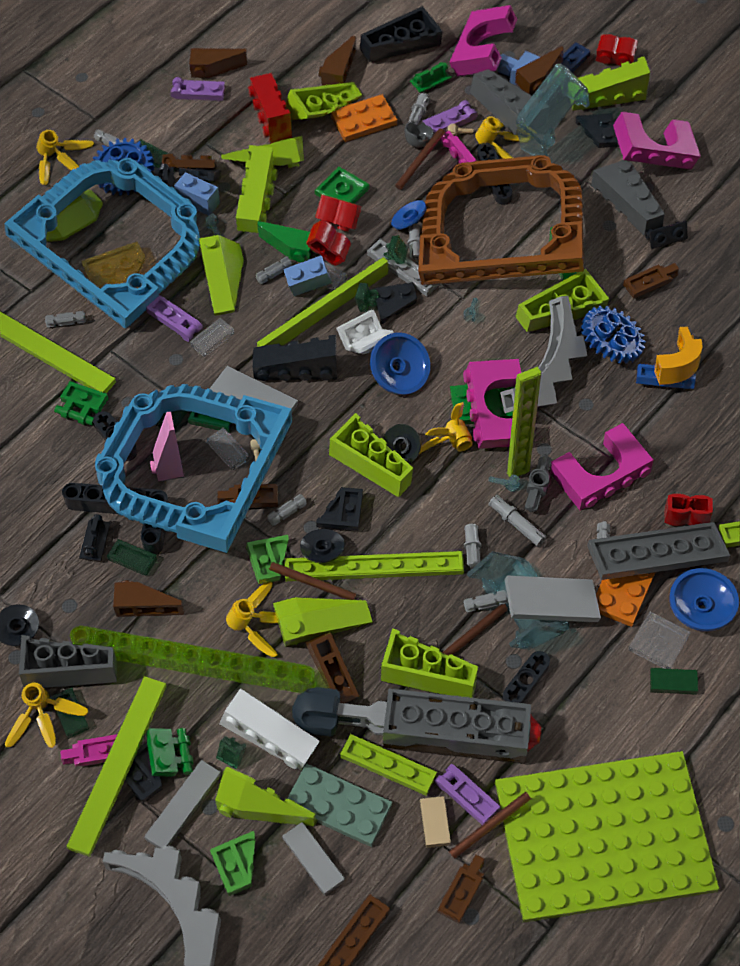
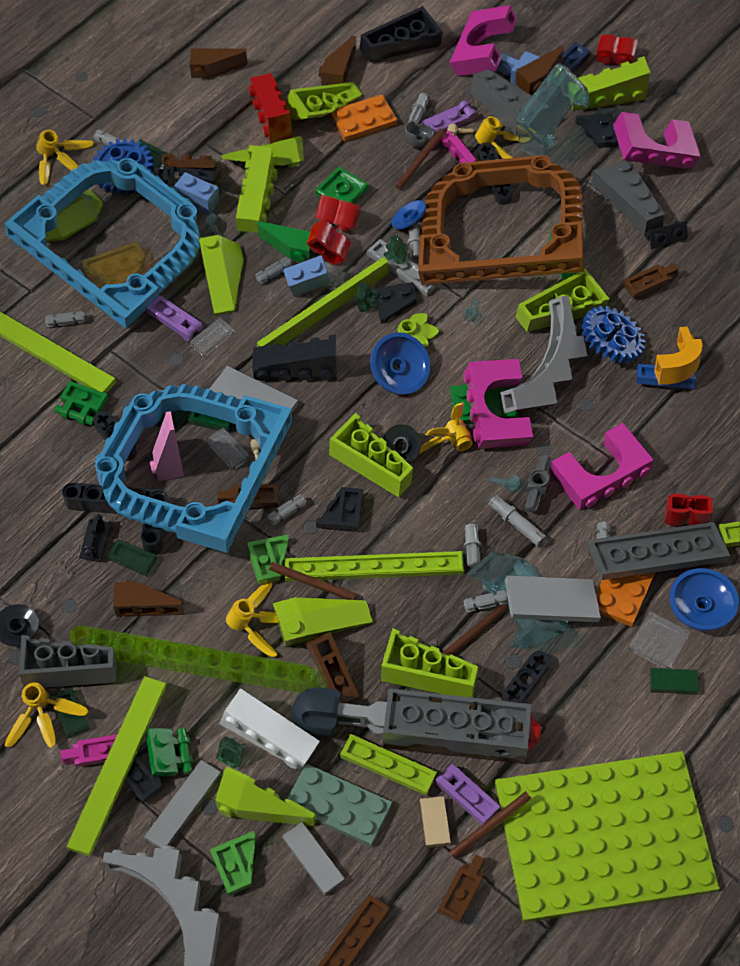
(197, 90): medium lavender plate -> none
(322, 545): black dish -> none
(362, 333): white bracket -> none
(418, 328): none -> lime plate
(429, 79): green hinge -> none
(523, 421): lime tile -> none

